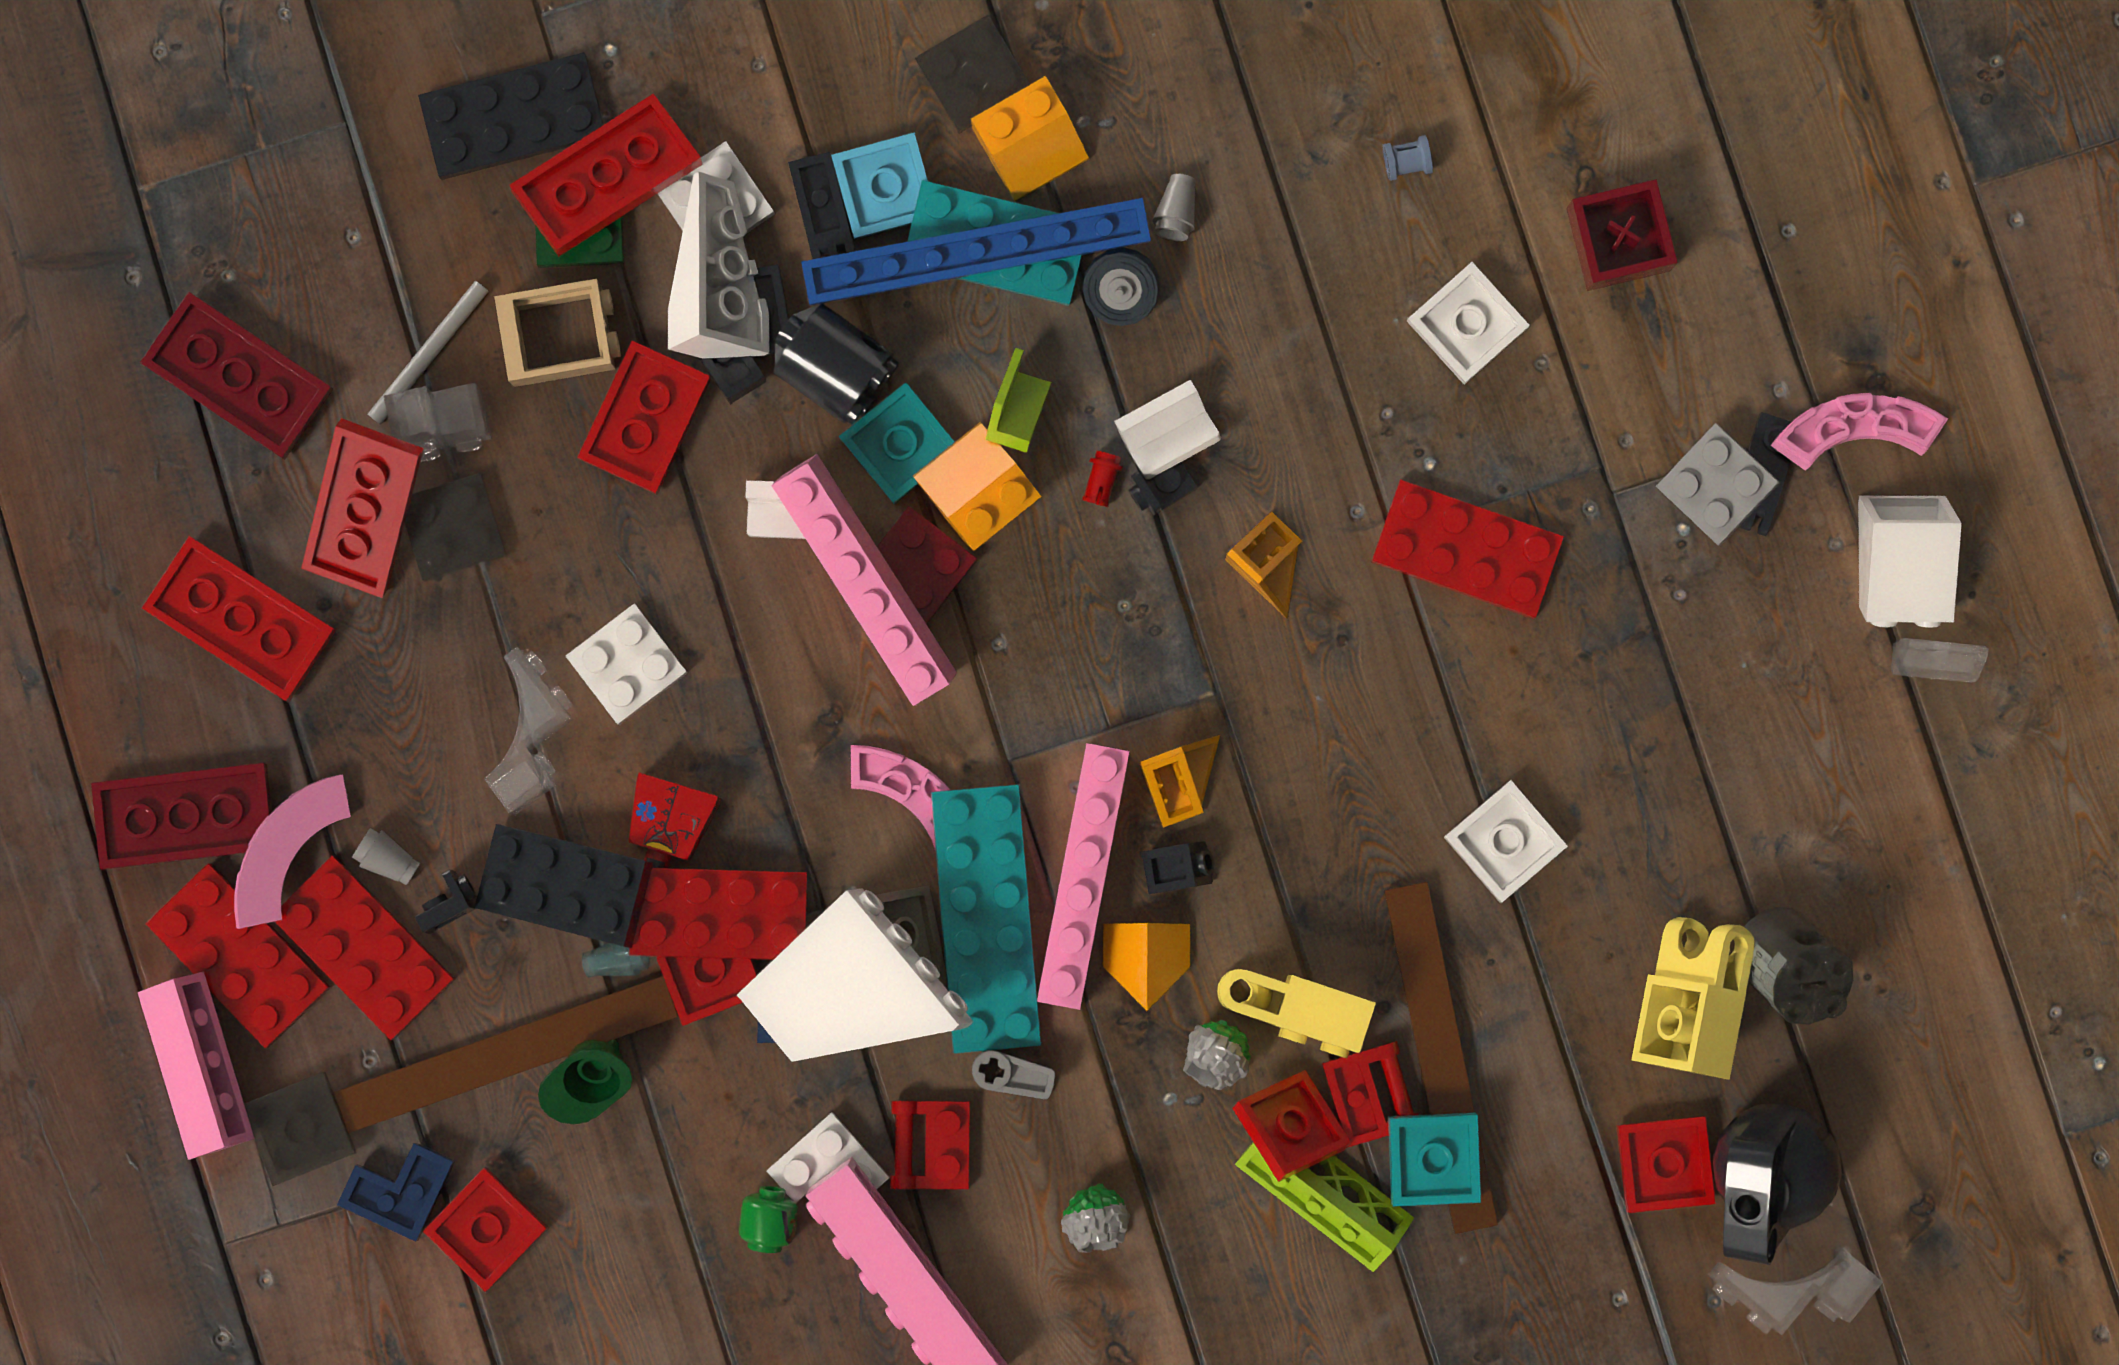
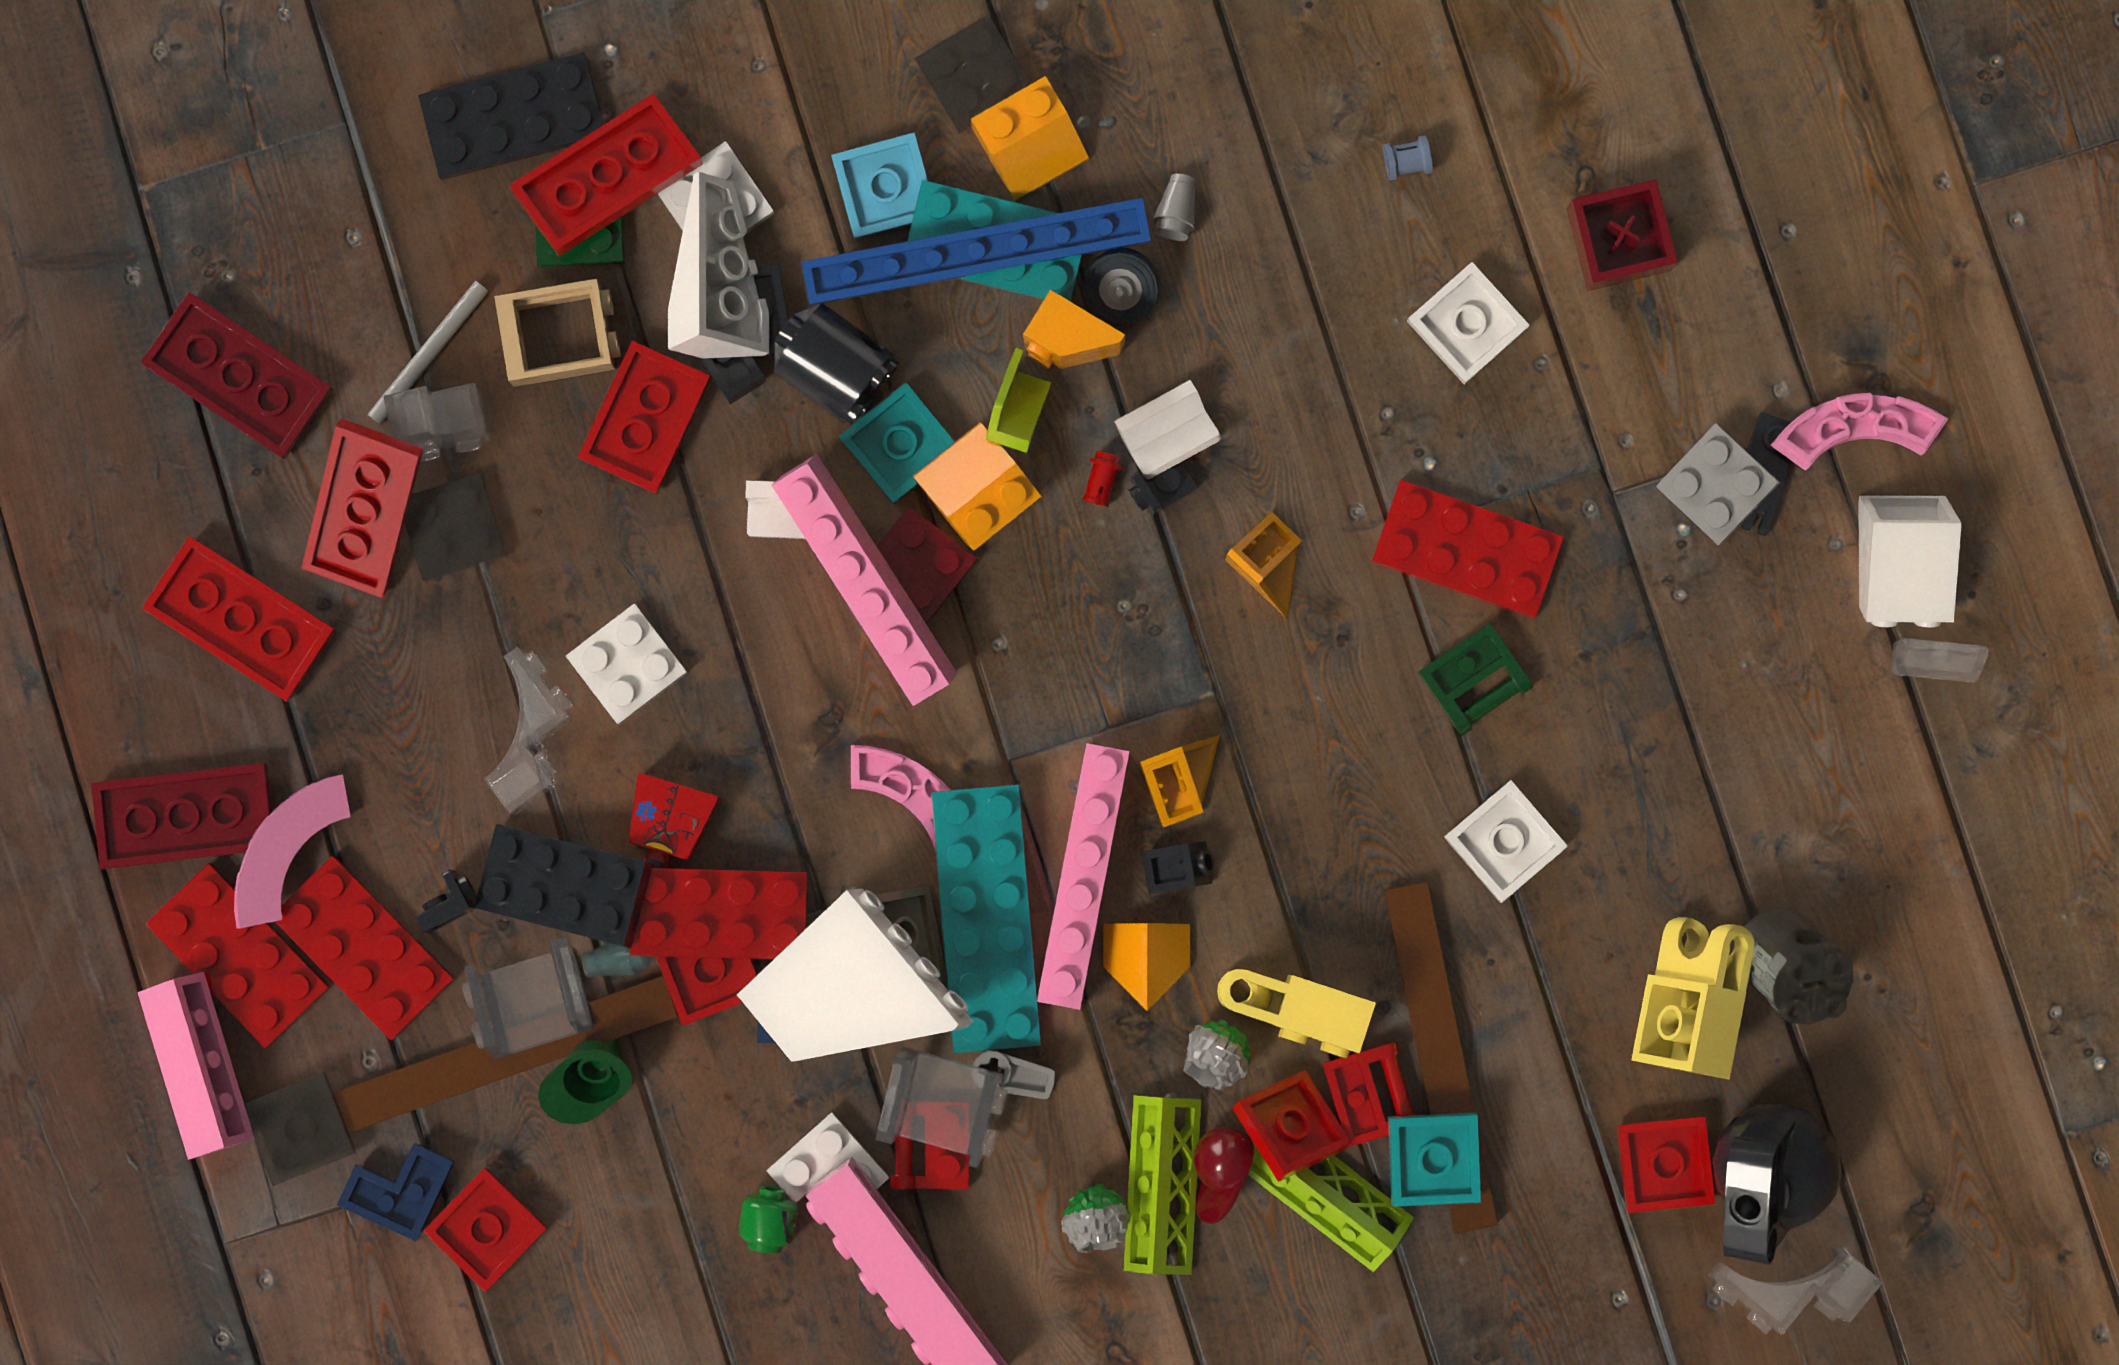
(385, 857): light grey cone -> none
(528, 1002): none -> clear panel
(821, 205): black hinge -> none
(942, 1104): none -> clear panel
(1069, 335): none -> light orange slope
(1155, 1185): none -> lime fence
(1222, 1164): none -> dark red cap
(1466, 667): none -> dark green plate

